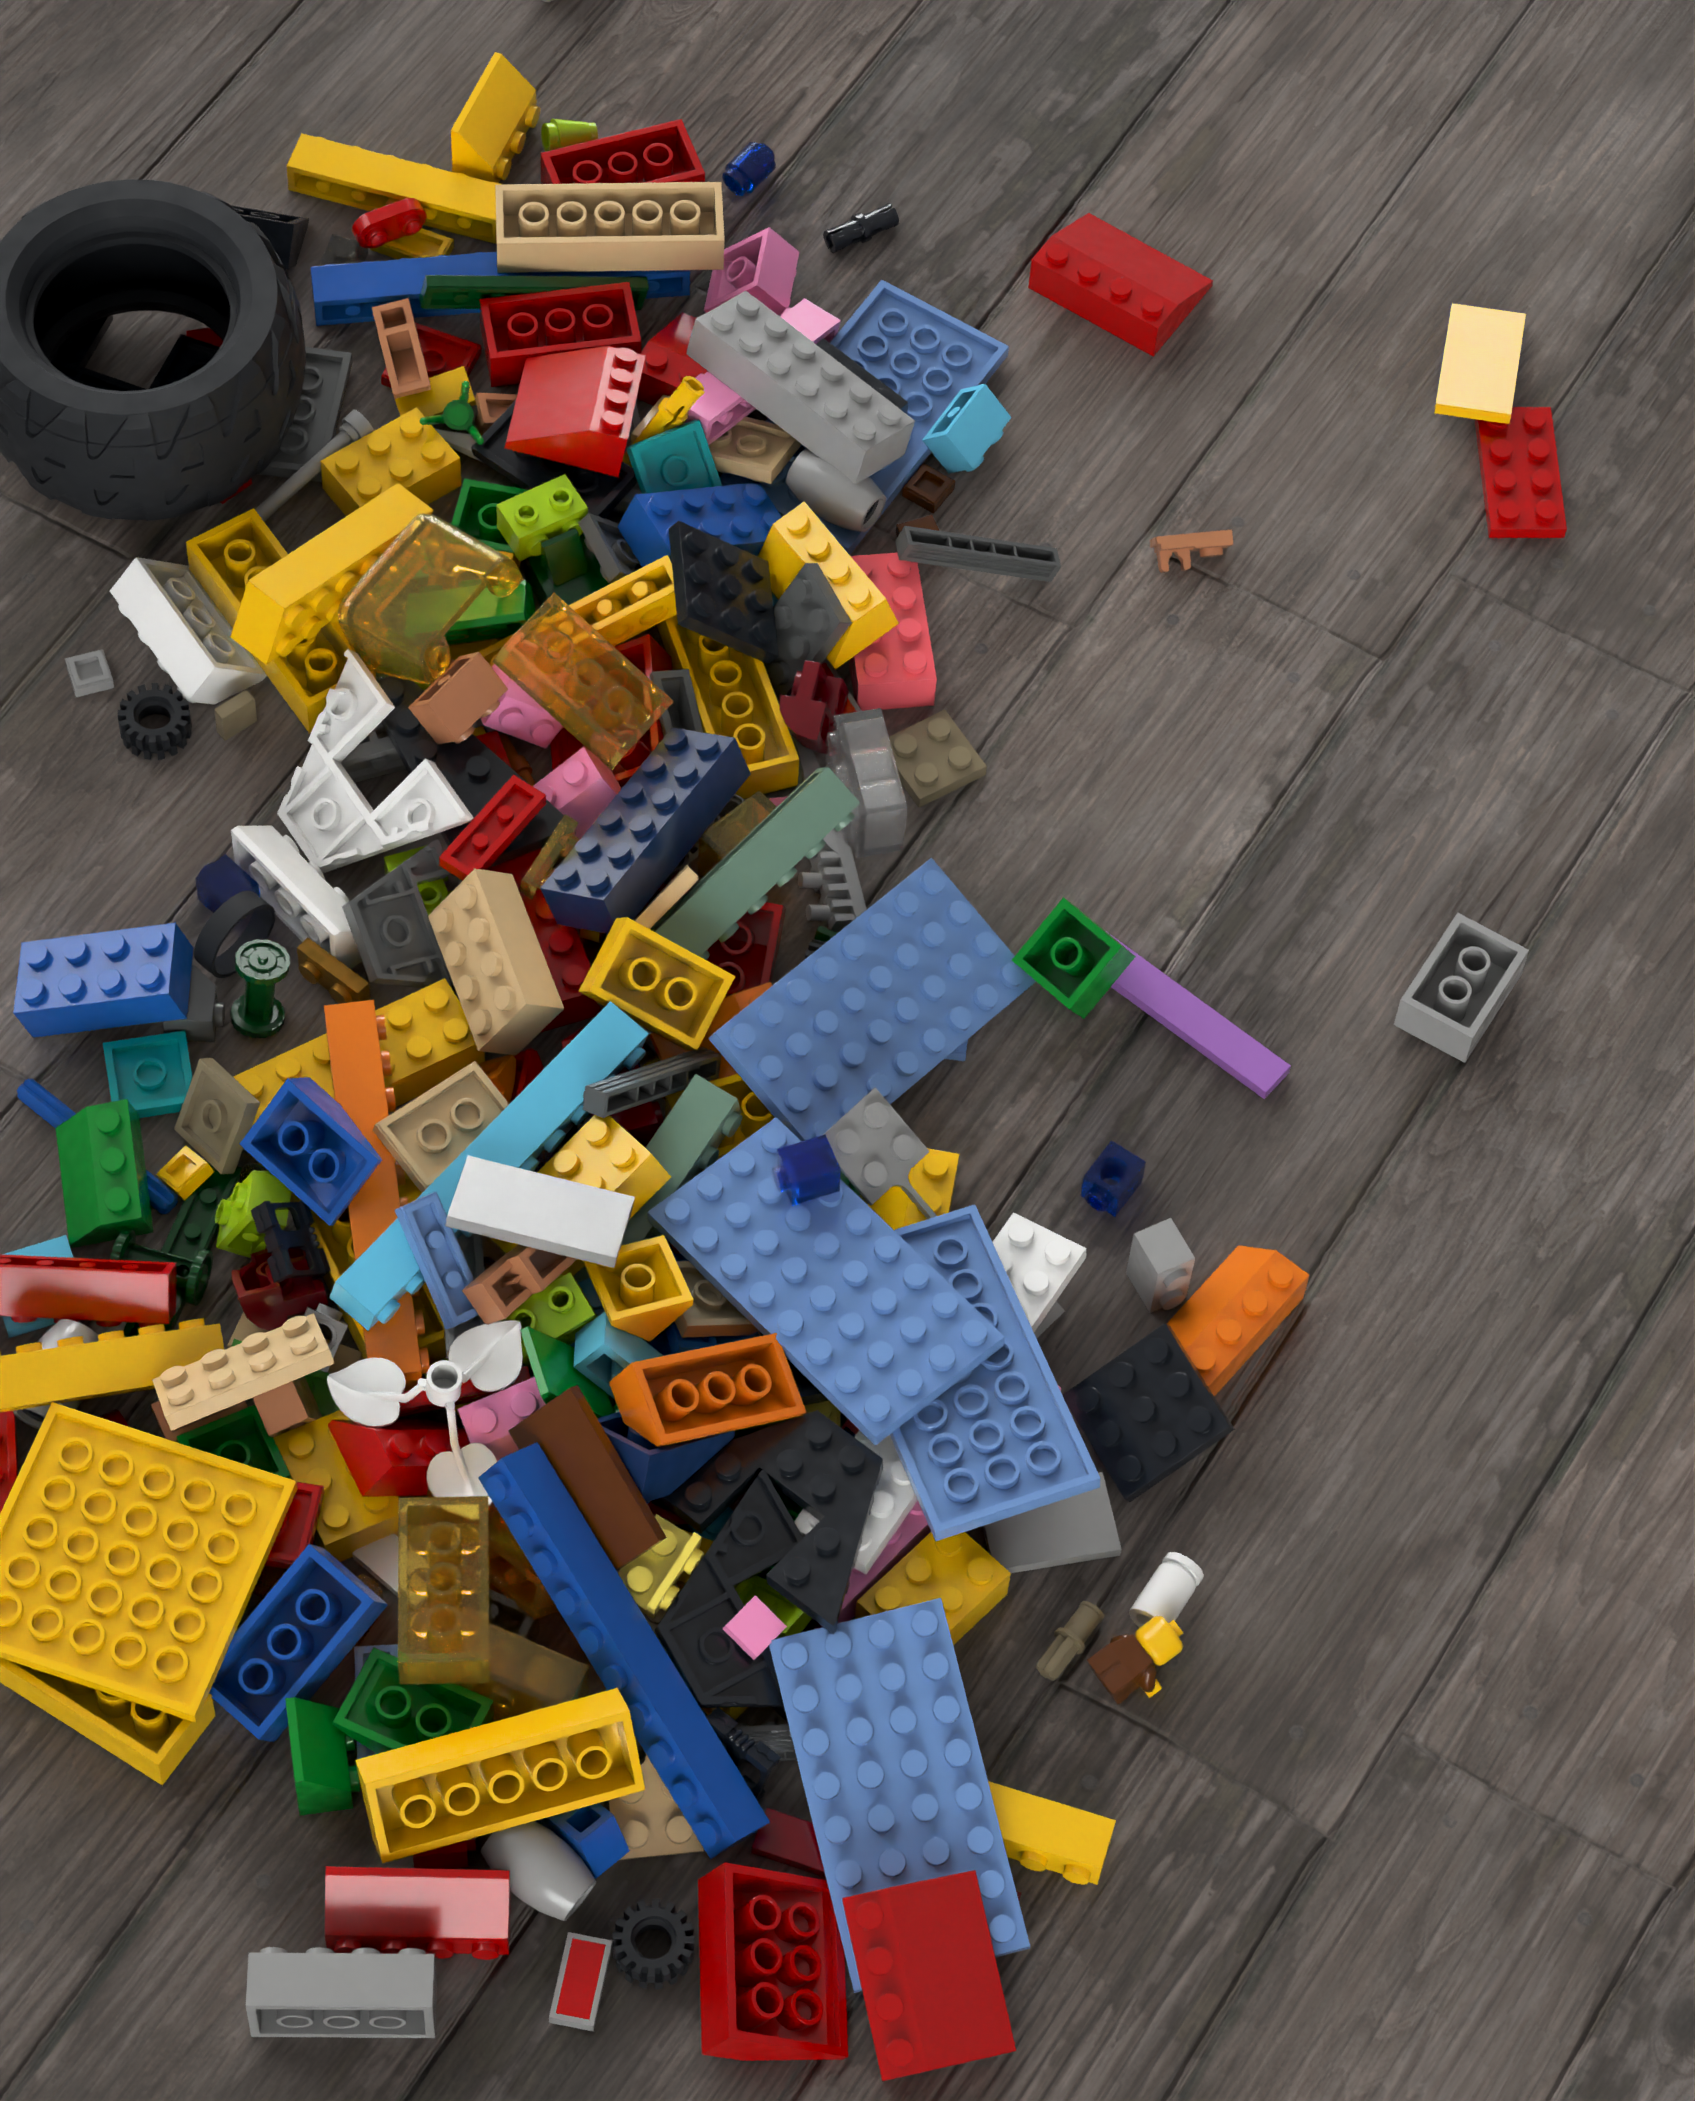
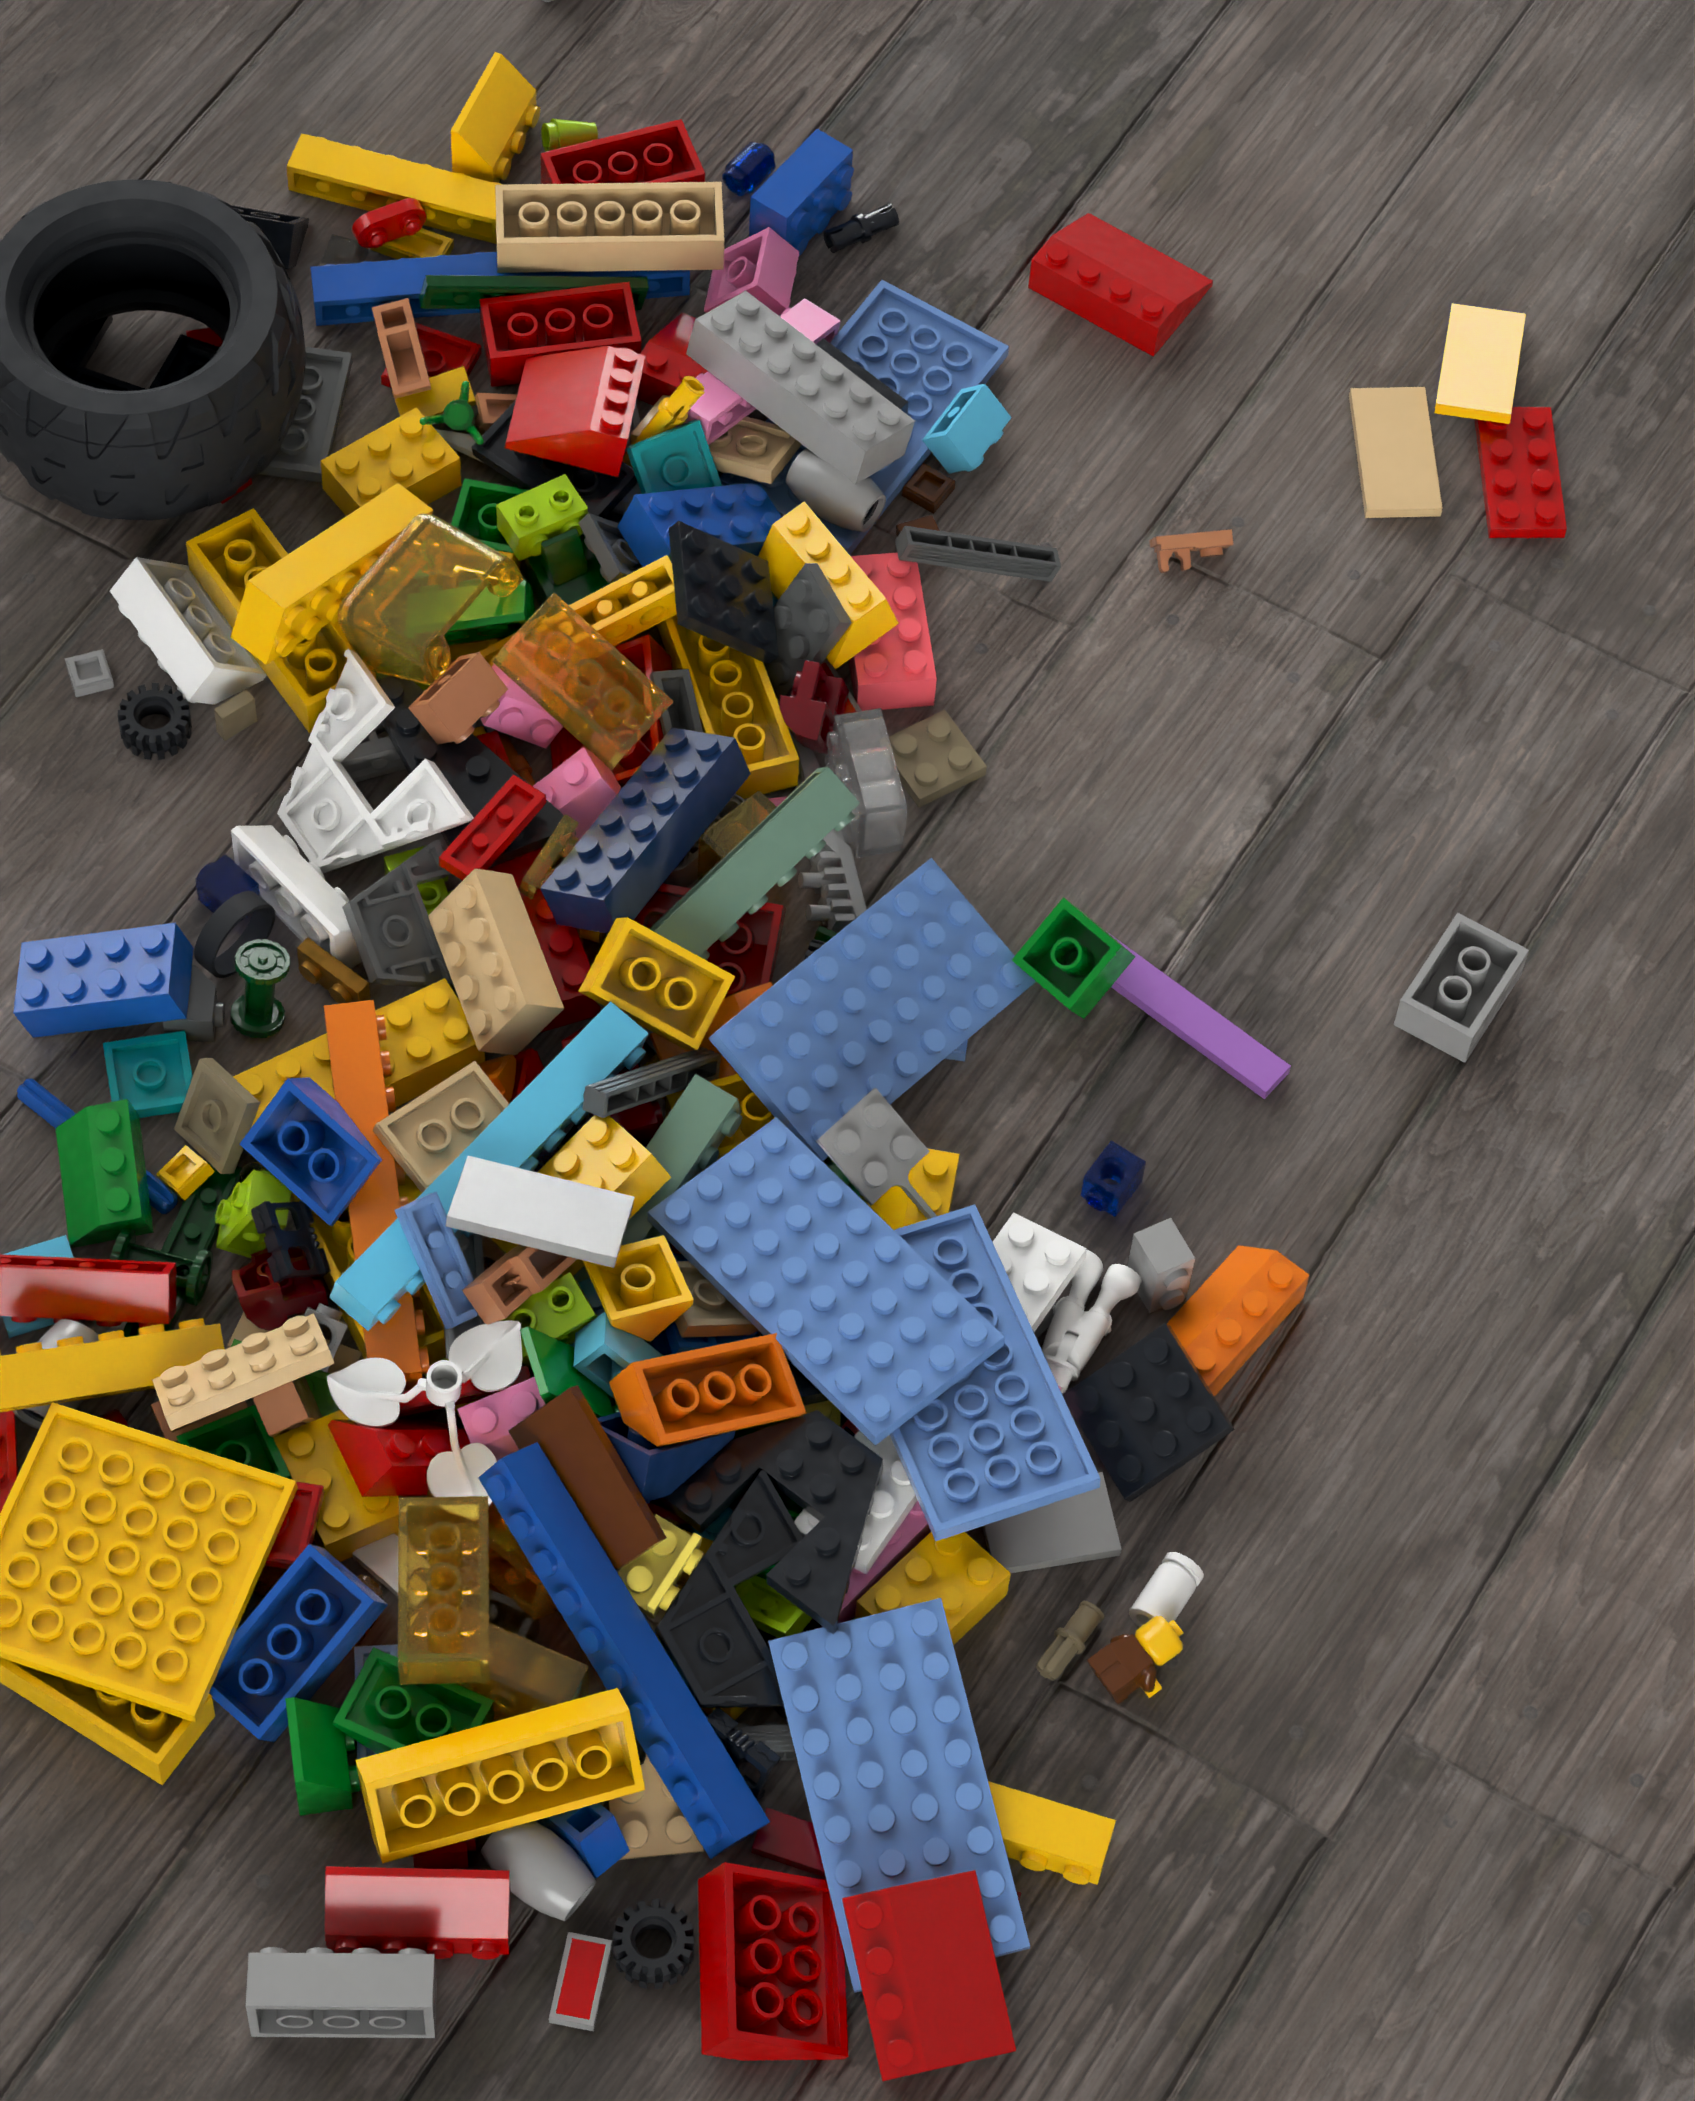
(353, 428): light grey piece -> none
(667, 897): tan tile -> none
(754, 1627): bright pink tile -> none
(804, 191): none -> blue brick
(807, 1170): clear blue brick -> none
(1077, 1332): none -> white piece
(1395, 452): none -> tan tile

